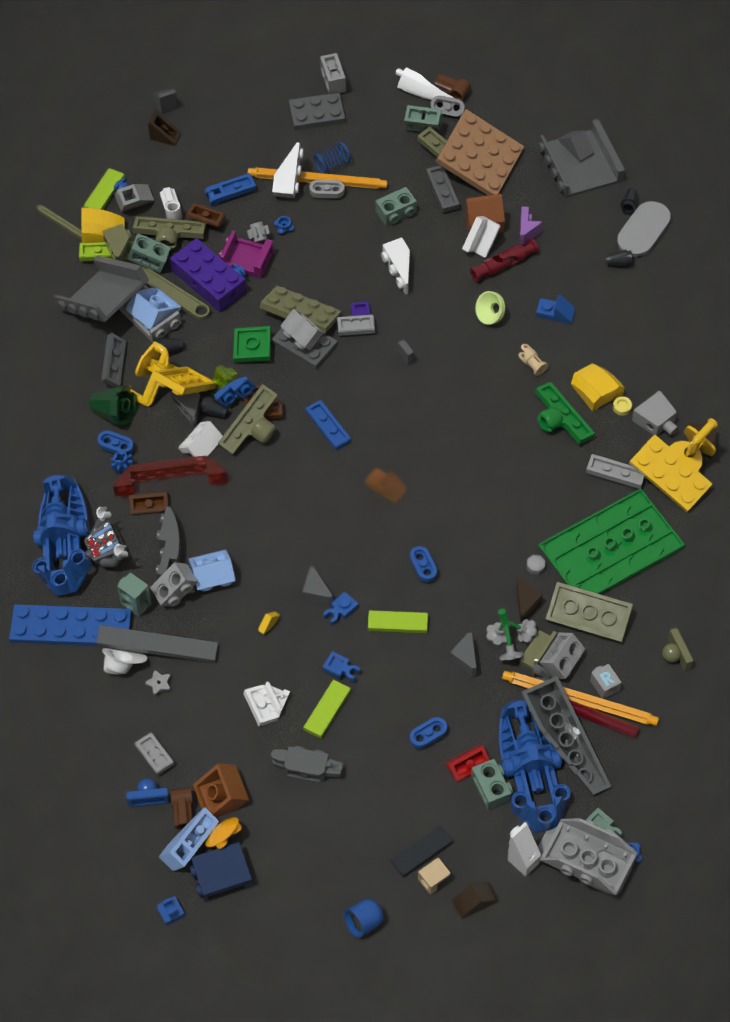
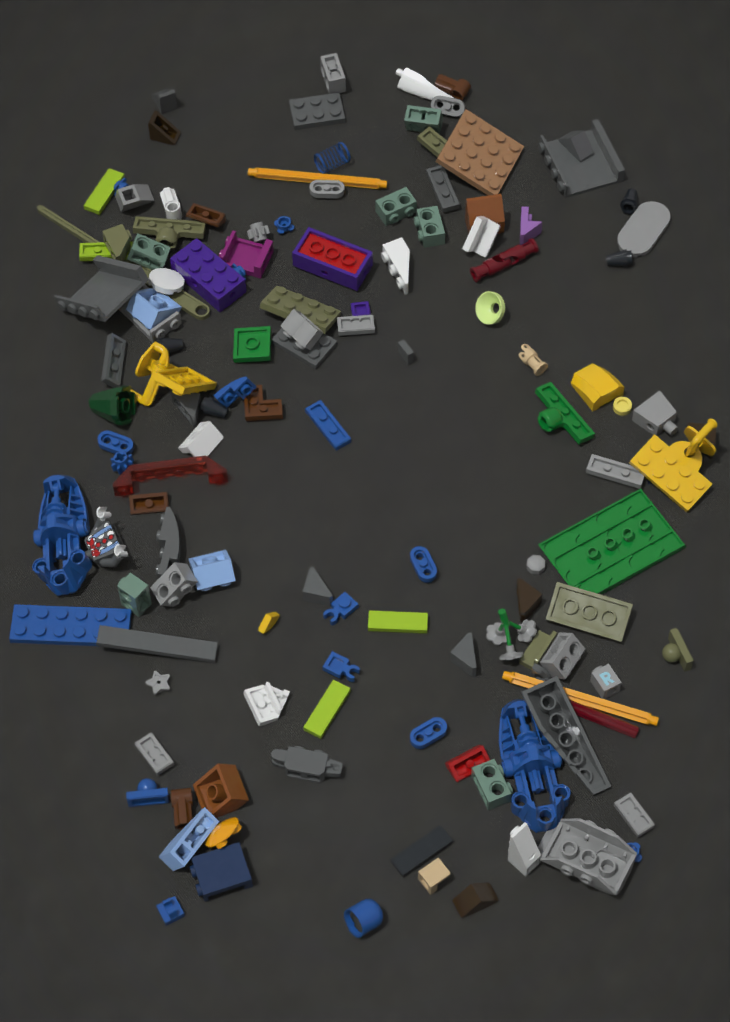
(97, 220): yellow slope -> none
(120, 661): white piece -> none
(166, 281): none -> white tile
(223, 376): clear neon green tile -> none
(230, 189): blue plate -> none
(251, 422): olive plate -> none
(285, 178): white slope -> none
(332, 258): none -> brick
(386, 484): clear orange slope -> none
(430, 226): none -> sand green brick
(558, 311): blue slope -> none
(603, 821): sand green plate -> none
(634, 815): none -> light grey plate

